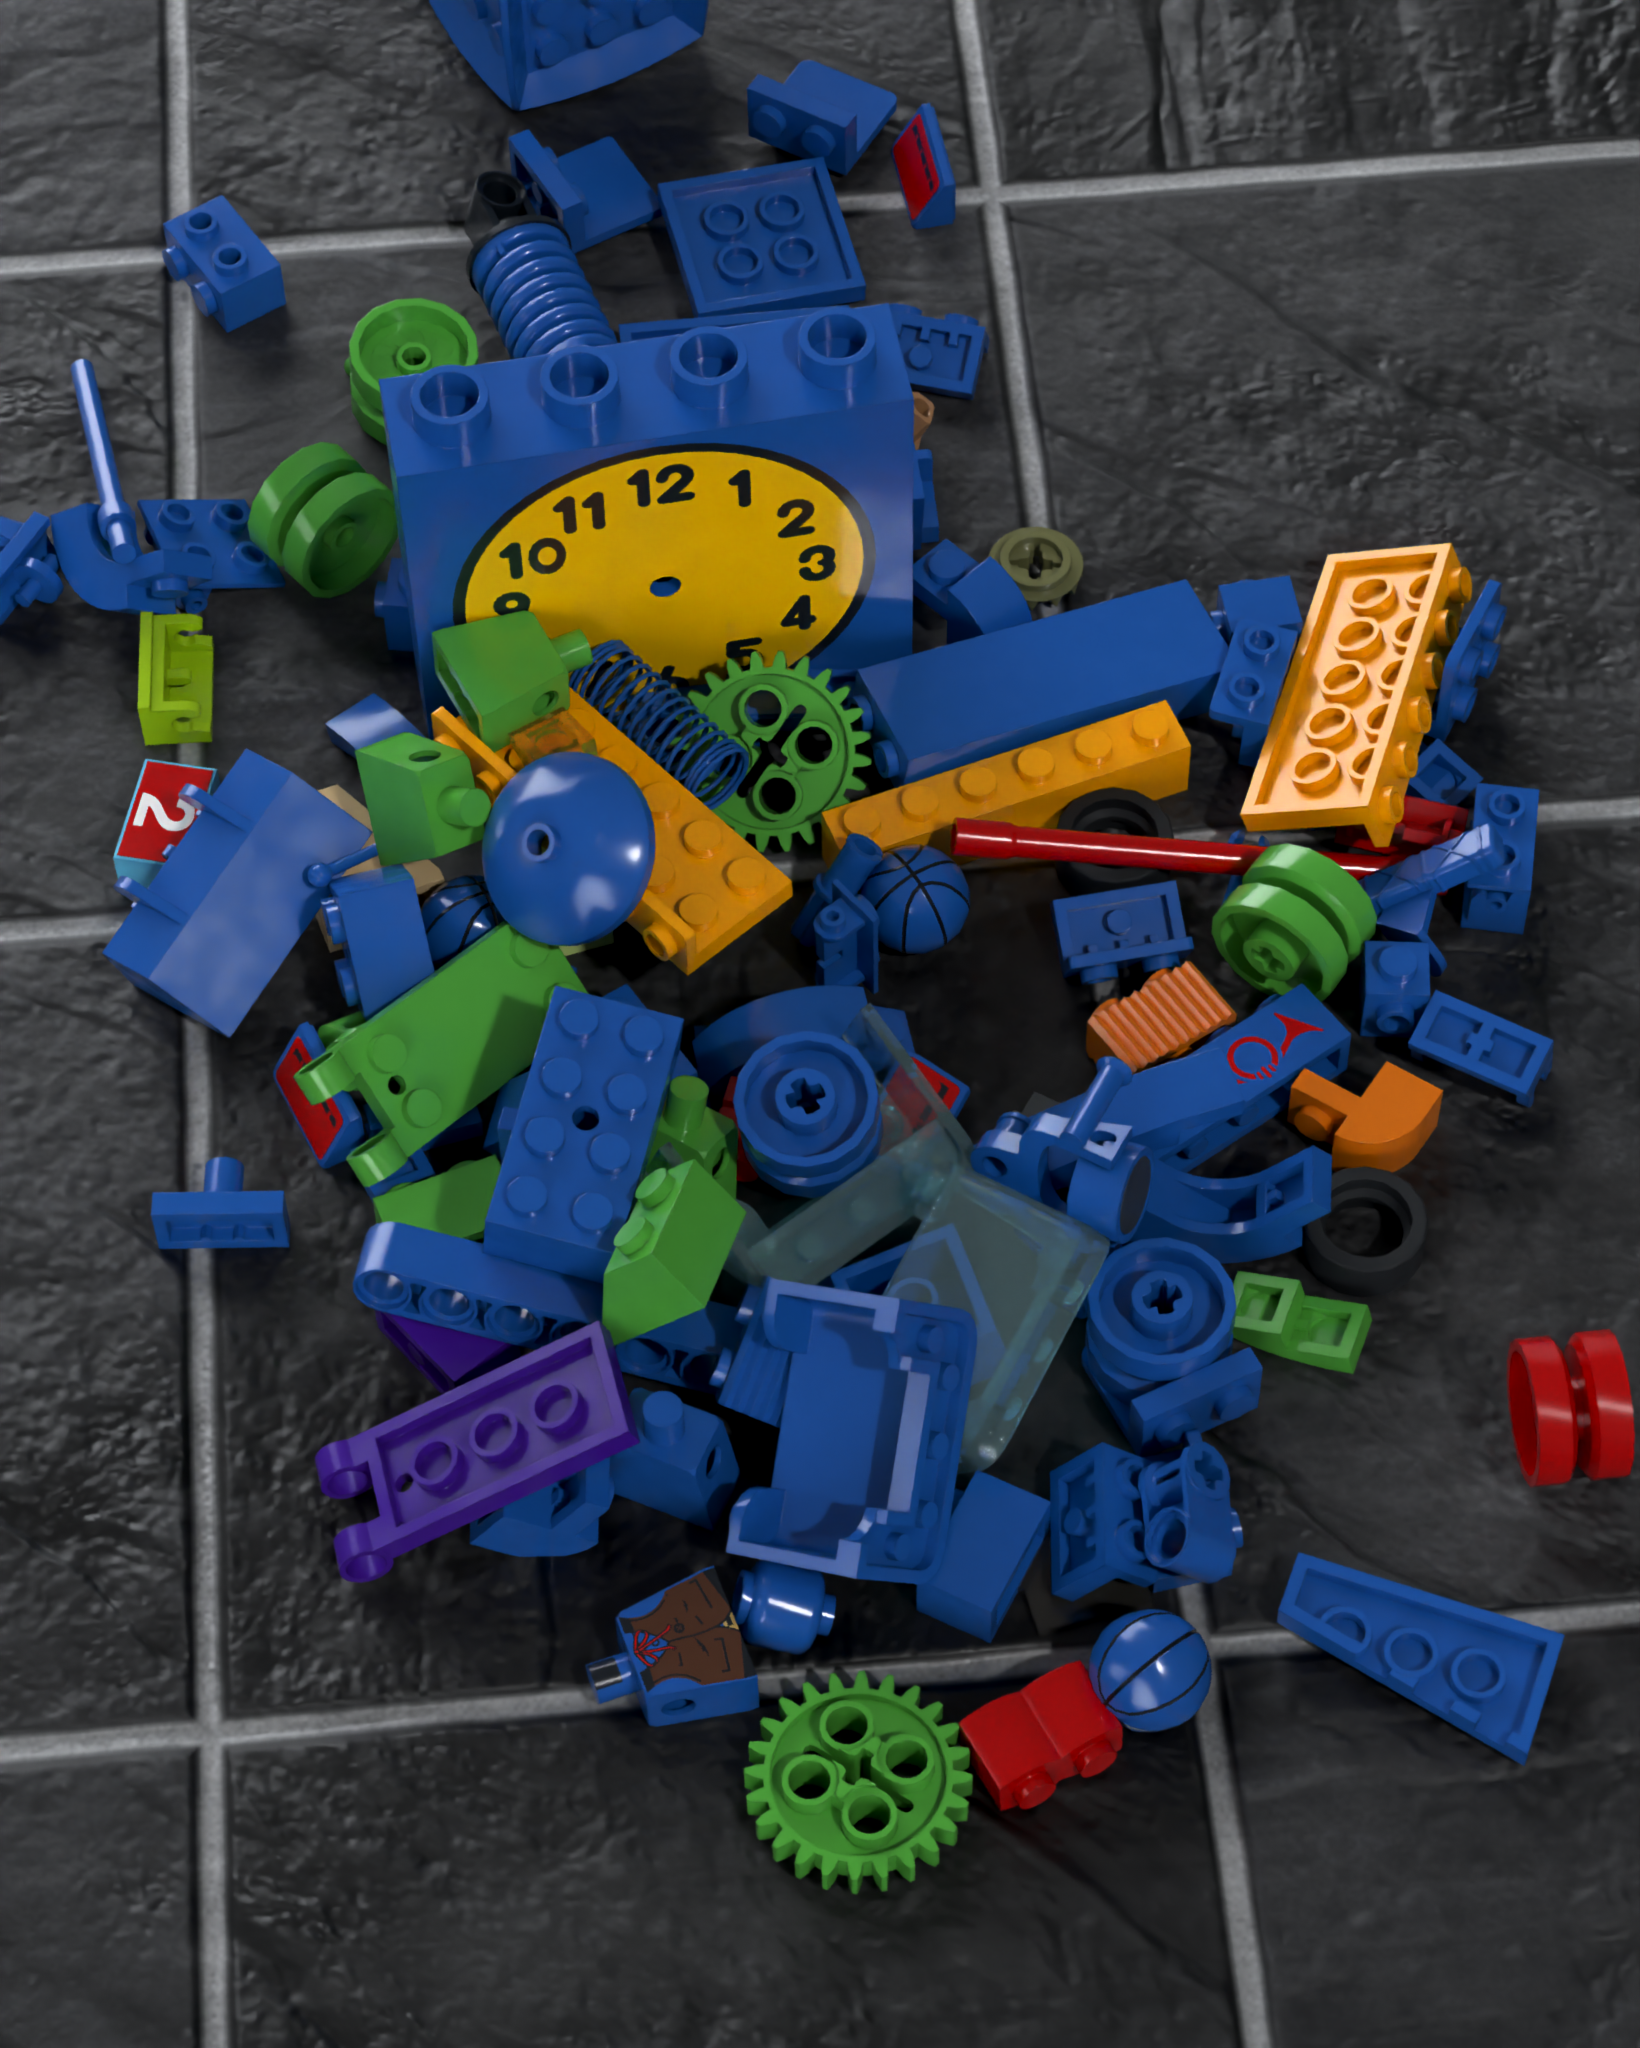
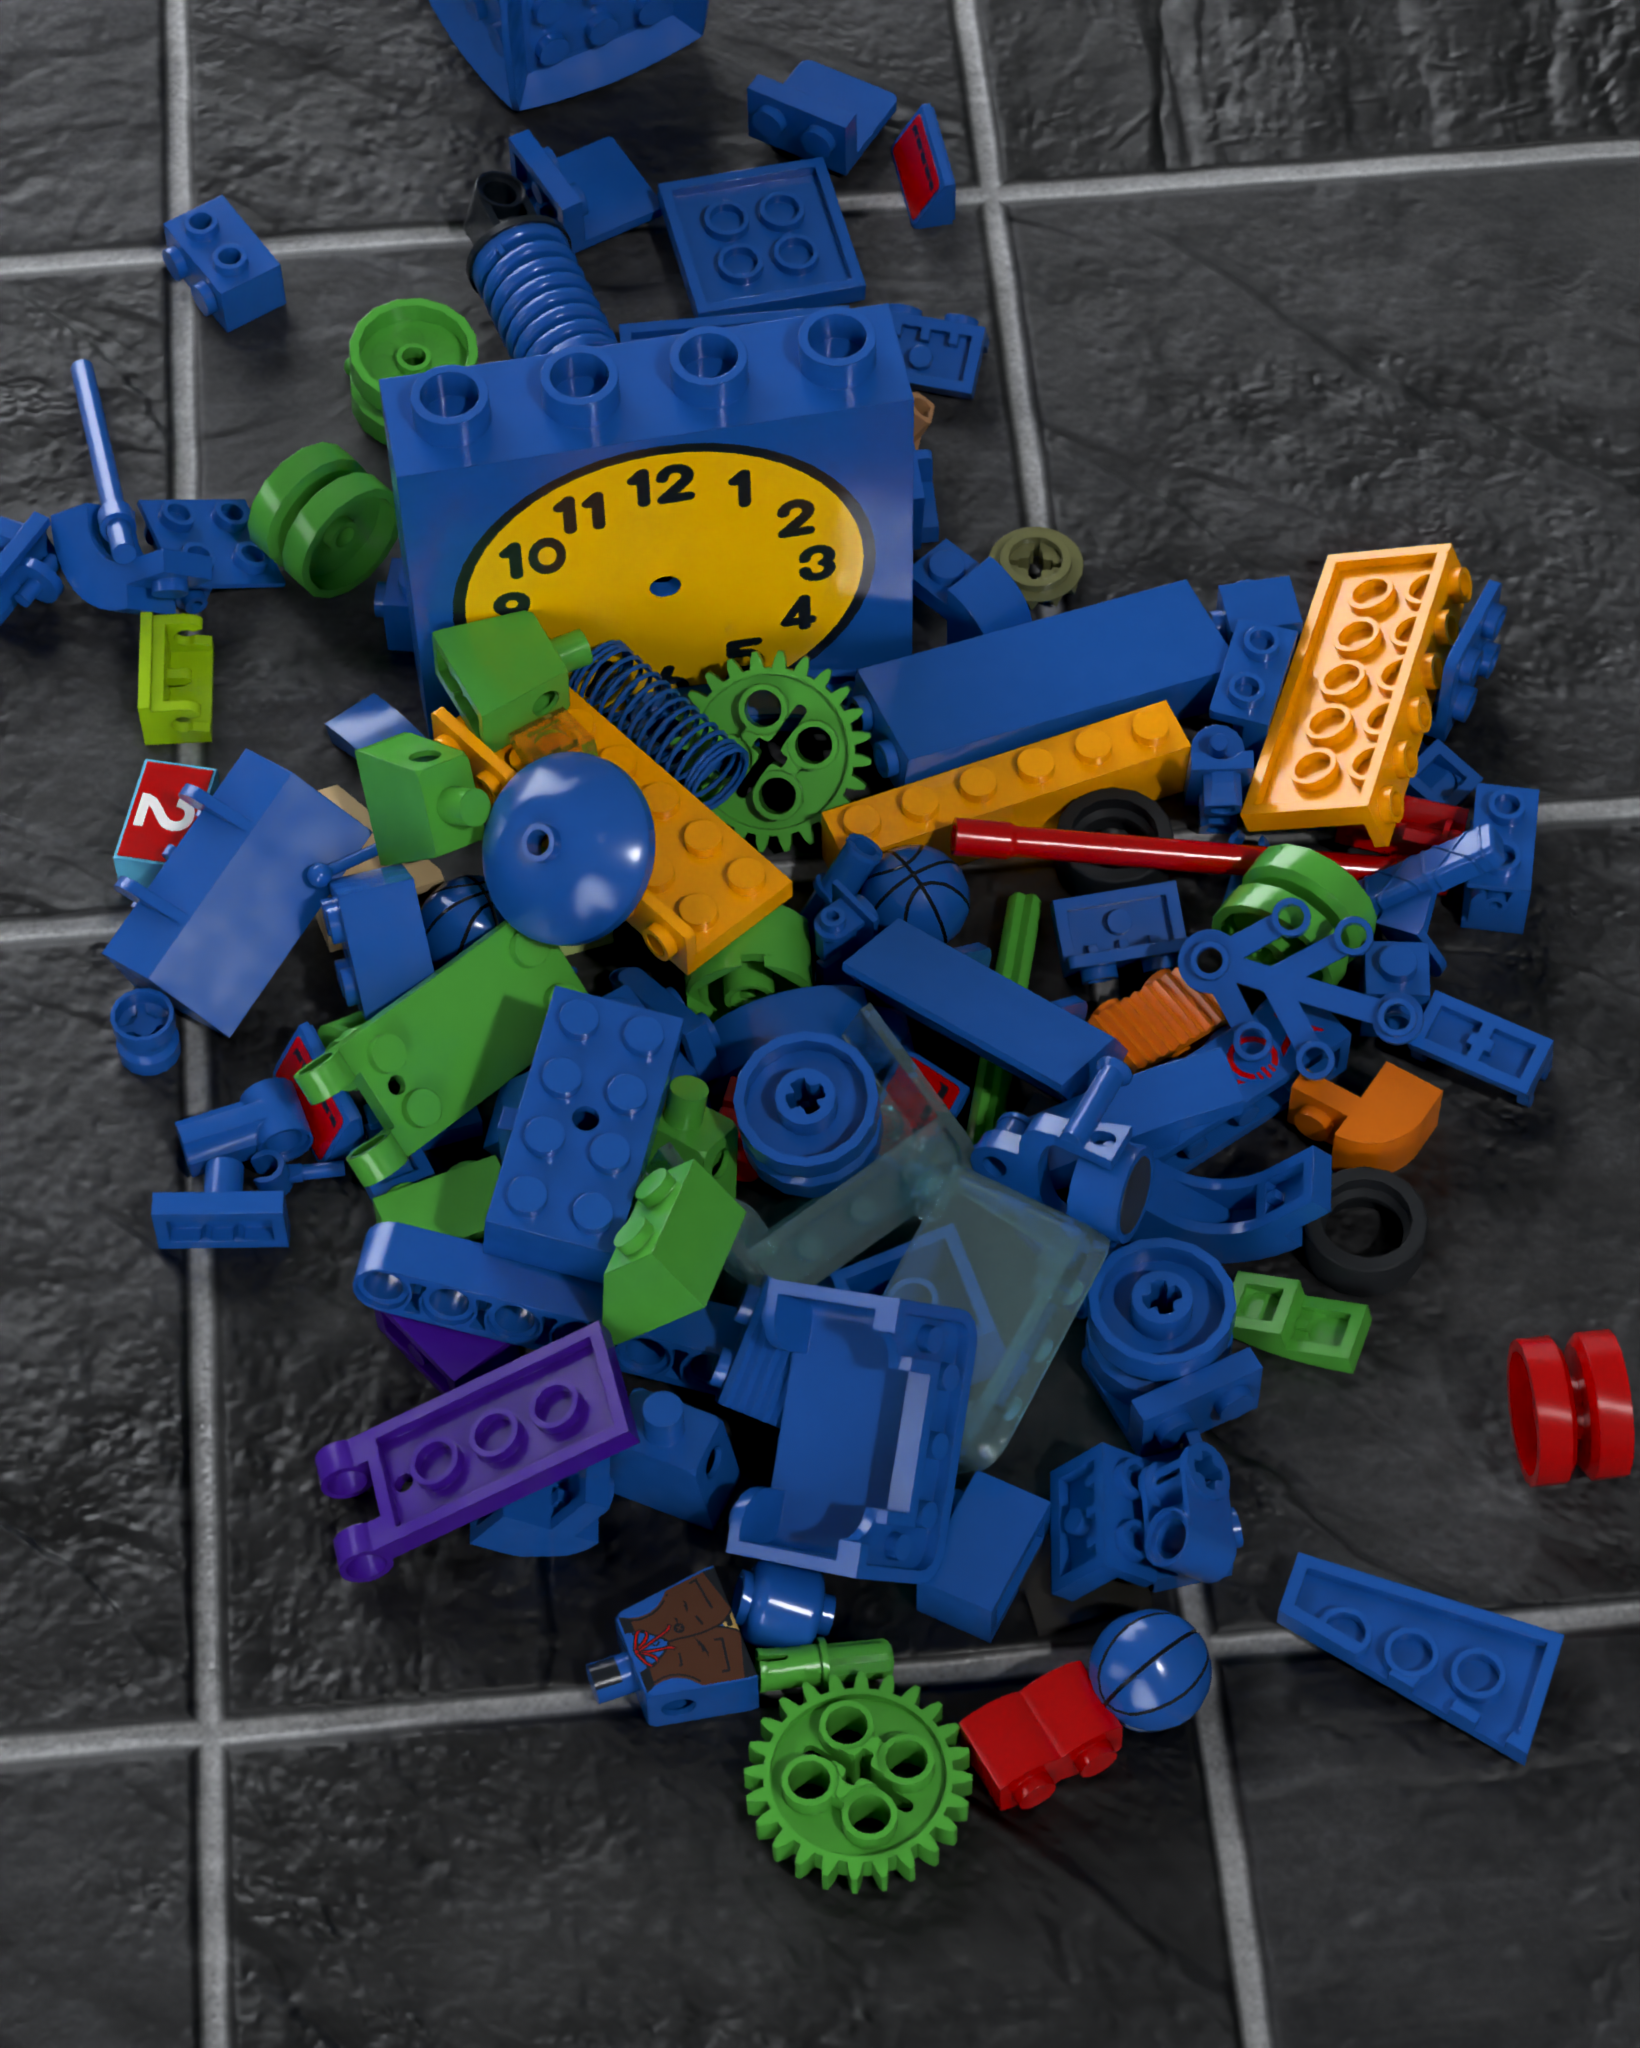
(145, 1031): none -> blue wheel
(263, 1119): none -> blue piece
(284, 1175): none -> blue hand
(698, 1032): none -> blue hinge
(757, 964): none -> bright green brick
(814, 1663): none -> bright green axle
(984, 1010): none -> blue piece
(1014, 963): none -> bright green axle
(1218, 778): none -> blue hips
(1289, 984): none -> blue plant

